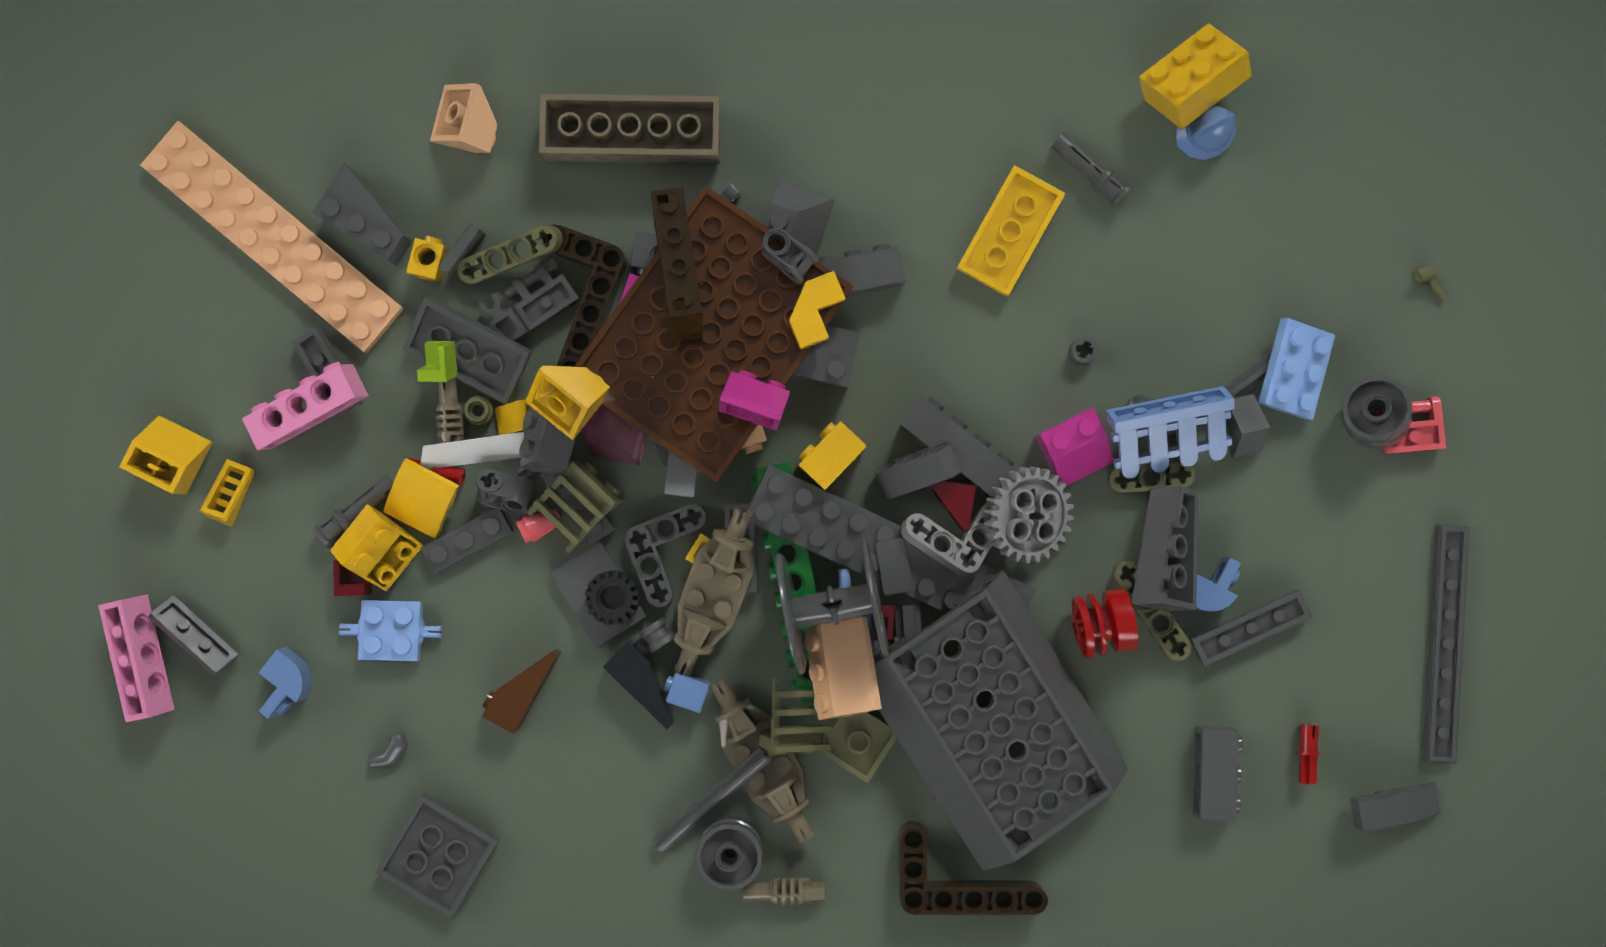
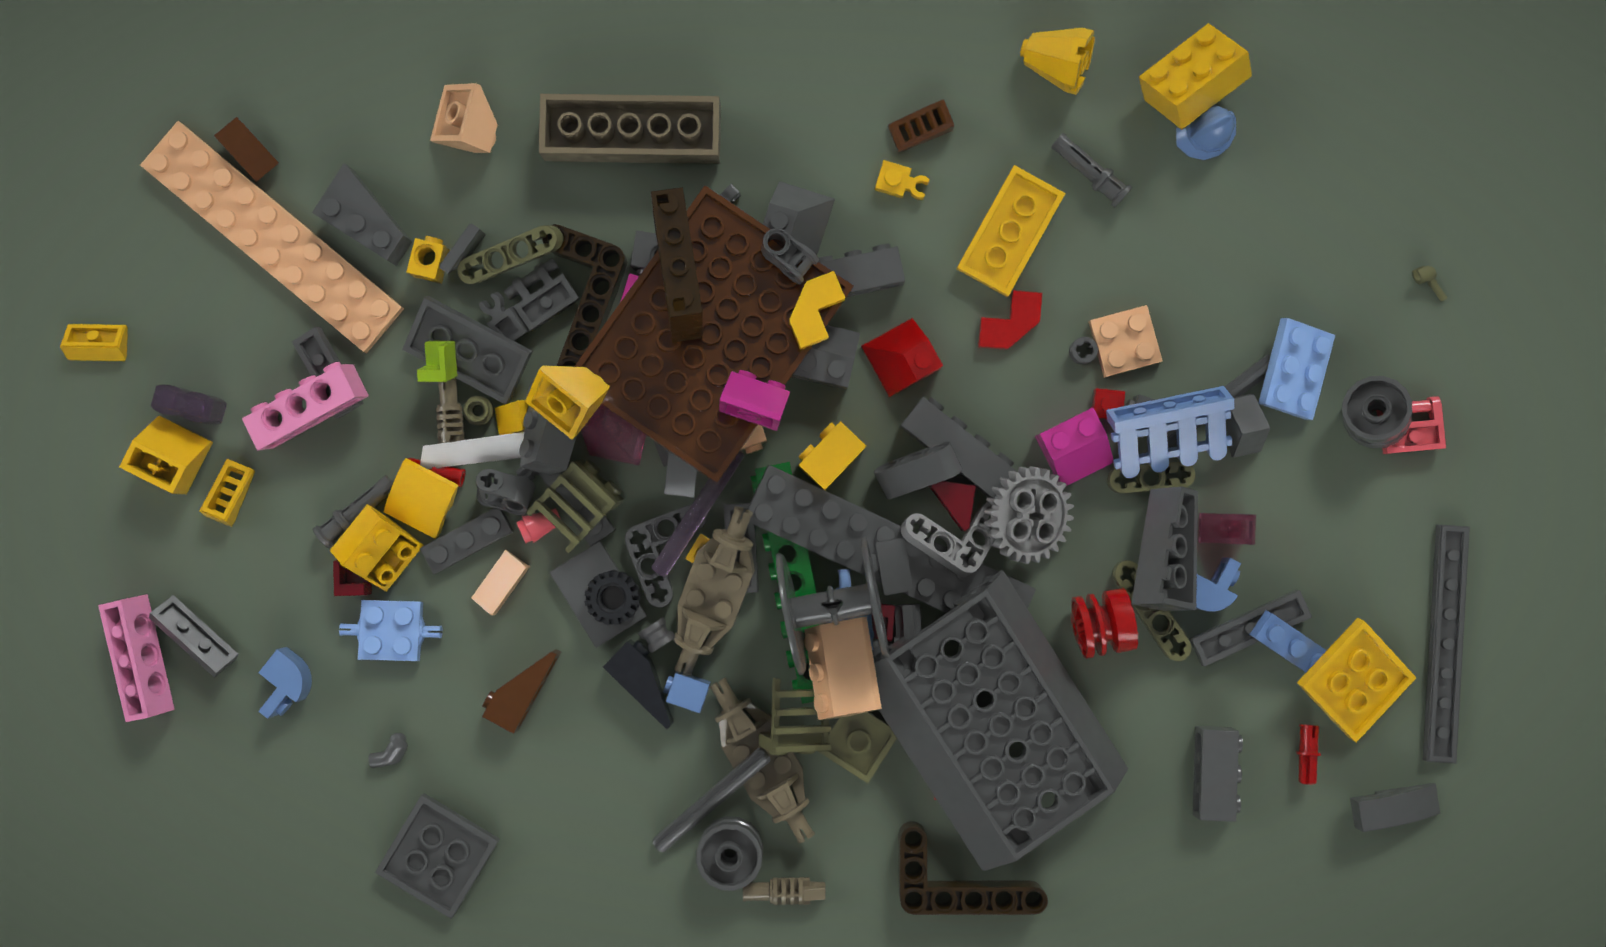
(95, 342): none -> yellow slope
(188, 404): none -> clear purple brick
(246, 149): none -> reddish brown slope
(500, 582): none -> light nougat slope
(693, 520): none -> clear purple axle
(895, 180): none -> yellow plate
(902, 357): none -> red slope
(928, 111): none -> reddish brown slope
(1003, 333): none -> red tile
(1060, 56): none -> yellow cone
(1107, 399): none -> red plate
(1125, 341): none -> light nougat plate
(1227, 528): none -> clear pink slope
(1287, 641): none -> medium blue plate
(1356, 680): none -> yellow plate

